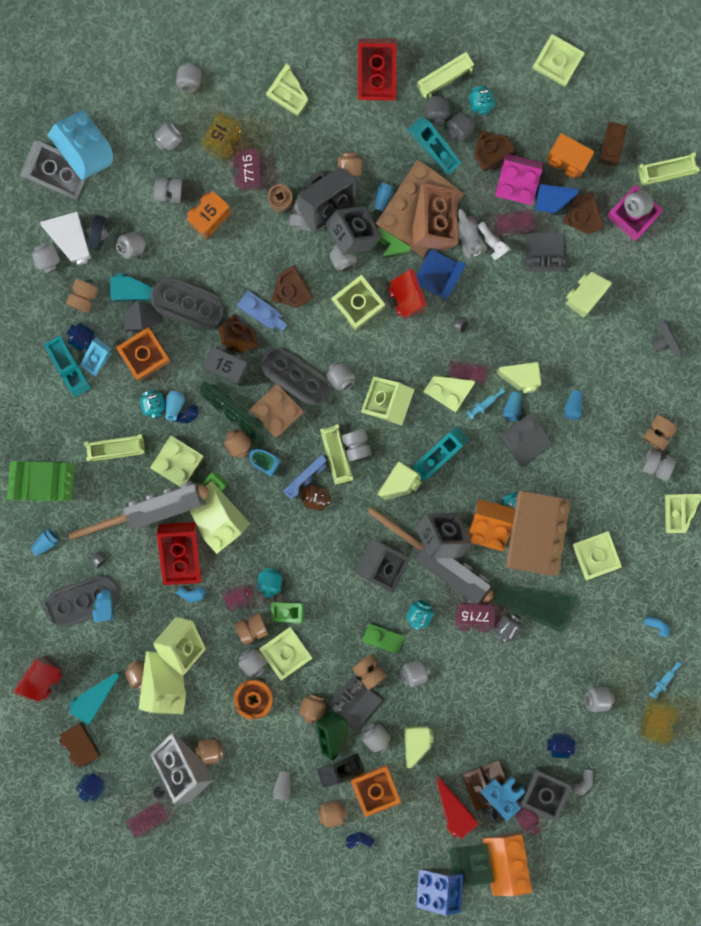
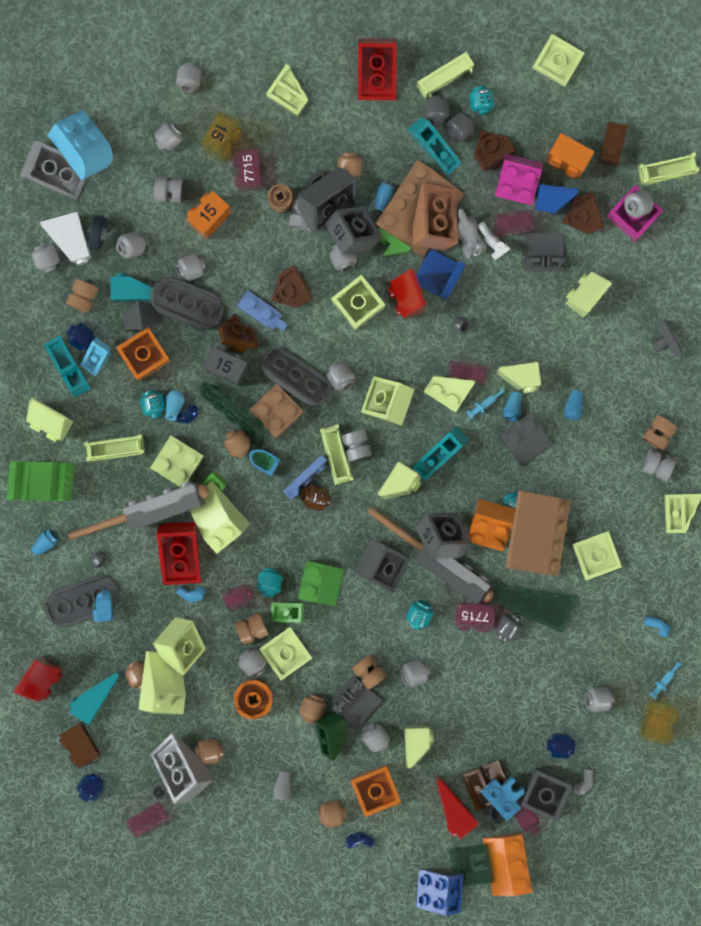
(46, 419): none -> yellowish green slope
(190, 267): none -> light grey head
(321, 583): none -> bright green slope
(340, 770): black slope -> none
(383, 638): bright green slope -> none

